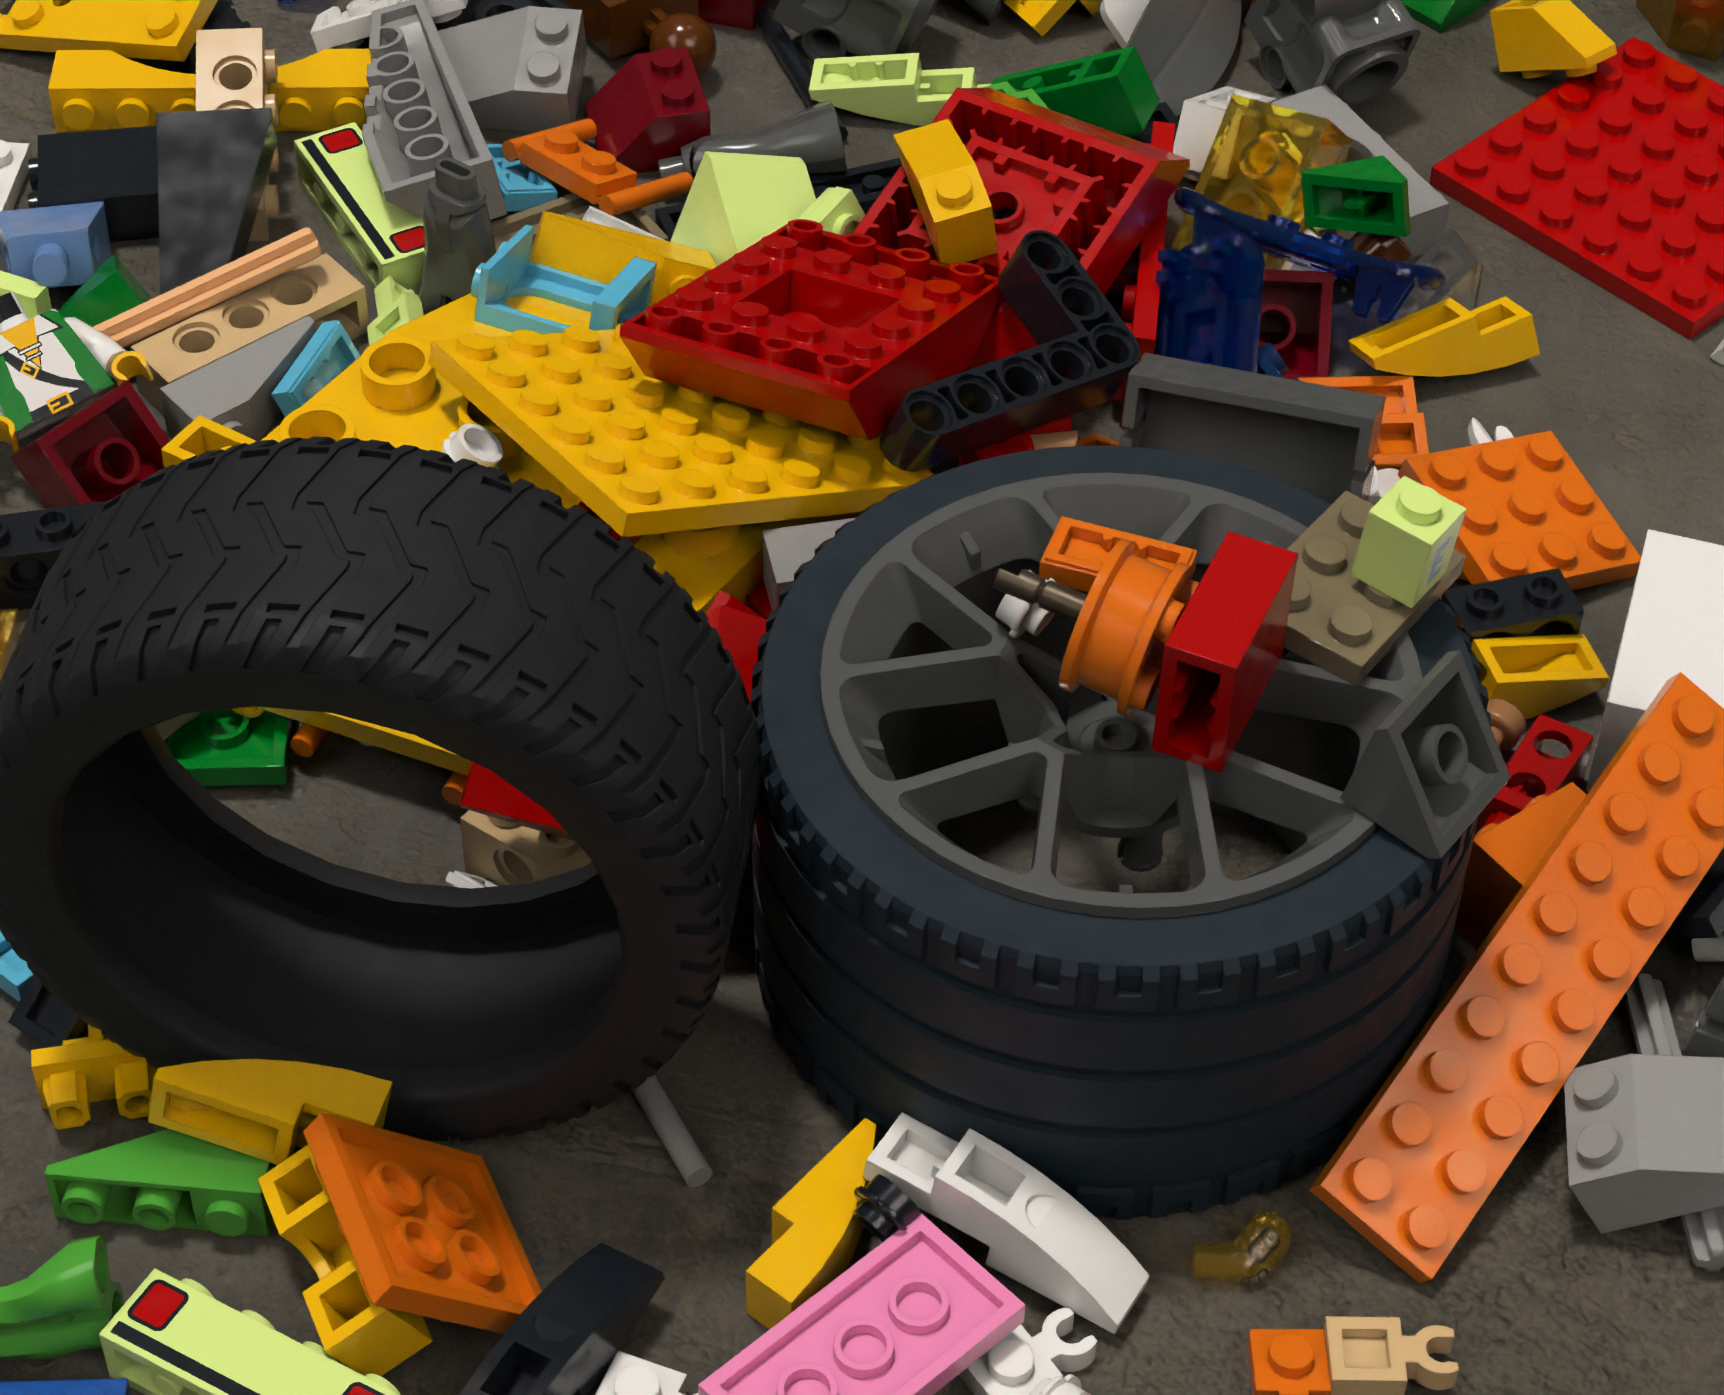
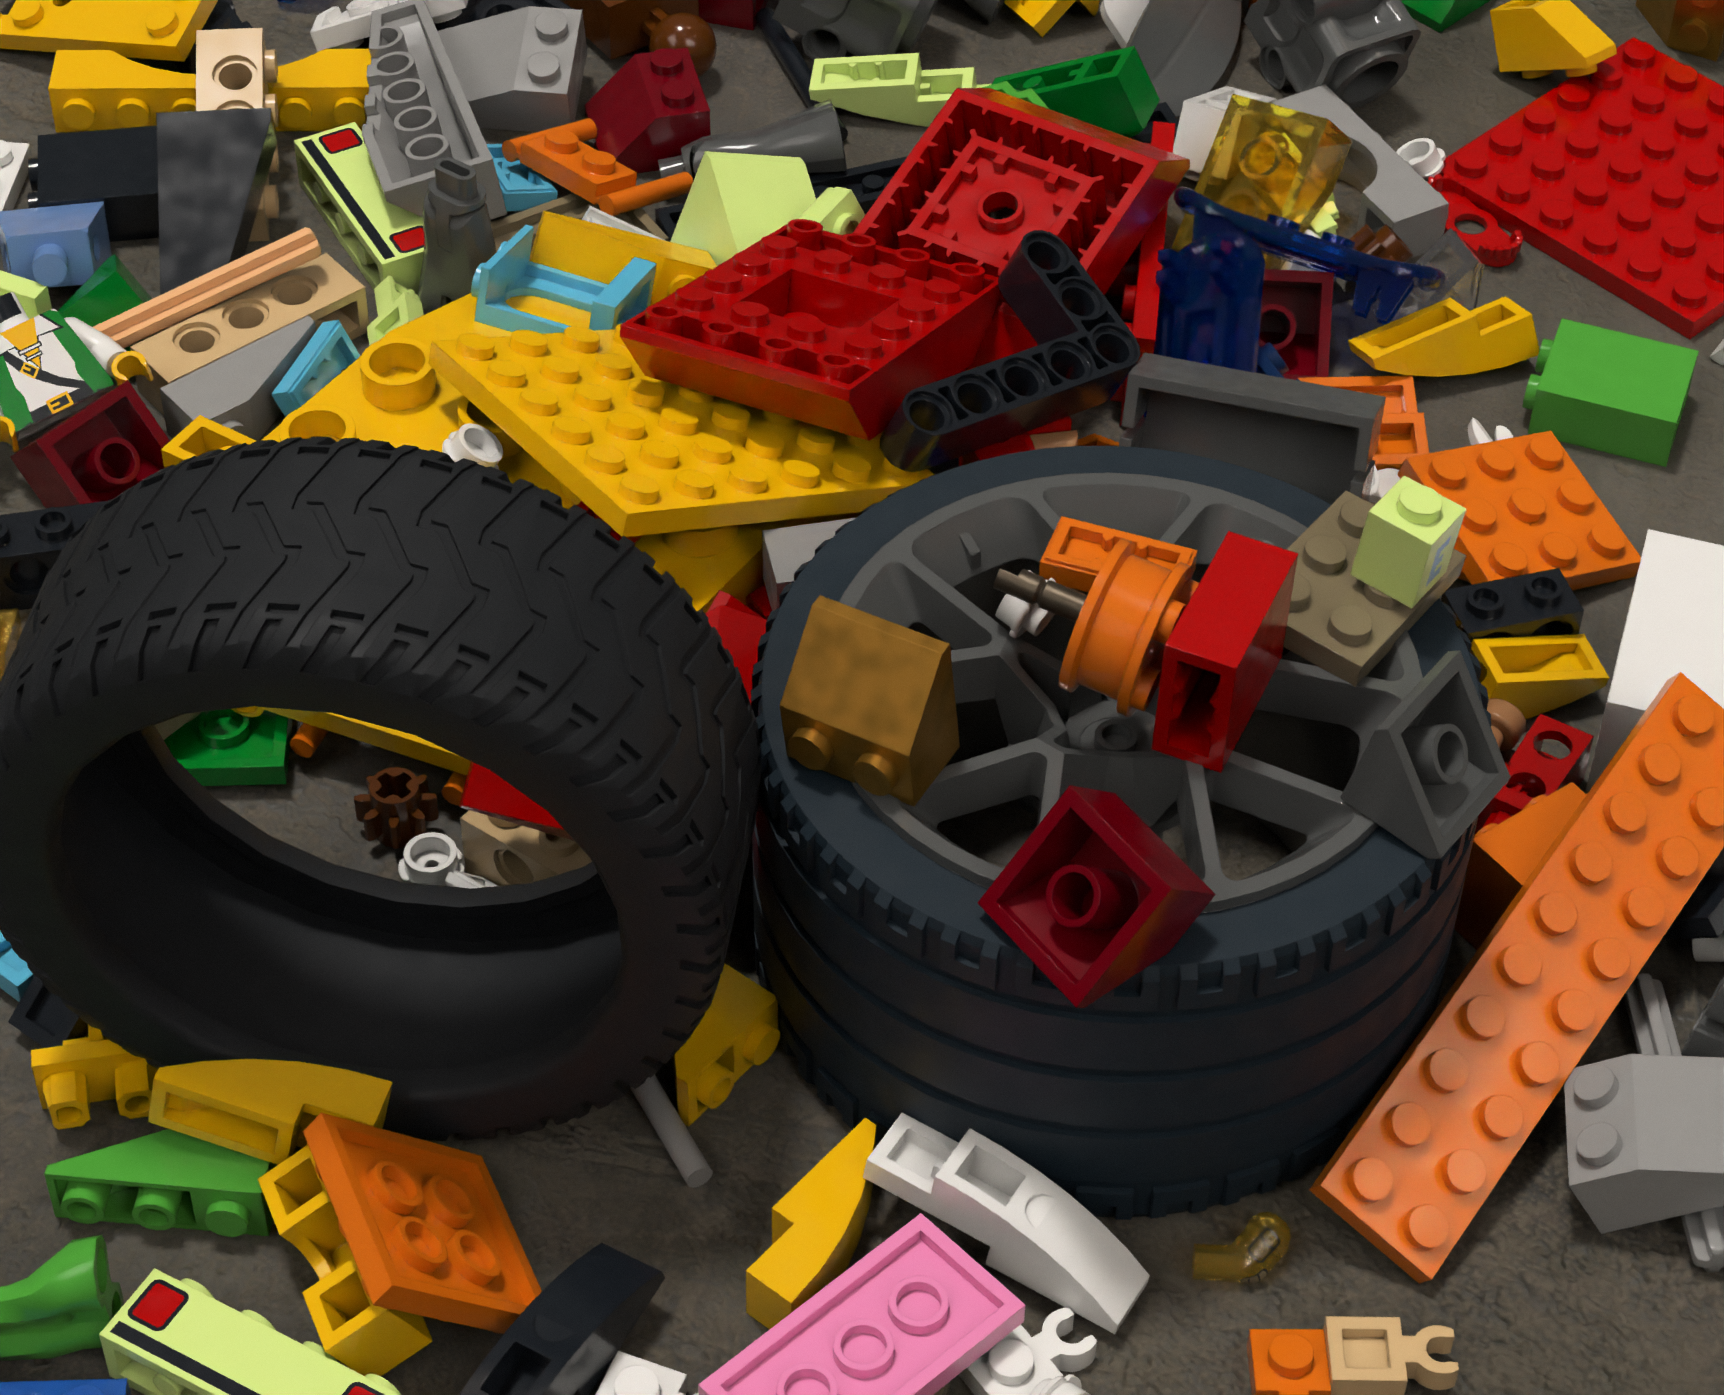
(396, 806): none -> reddish brown gear
(429, 859): none -> white plate
(729, 1039): none -> yellow slope
(870, 702): none -> pearl gold slope
(884, 1207): black plate -> none
(948, 192): yellow slope -> none
(1094, 895): none -> dark red slope
(1357, 197): green slope -> none
(1423, 157): none -> white plate
(1491, 246): none -> red piece
(1610, 391): none -> bright green brick

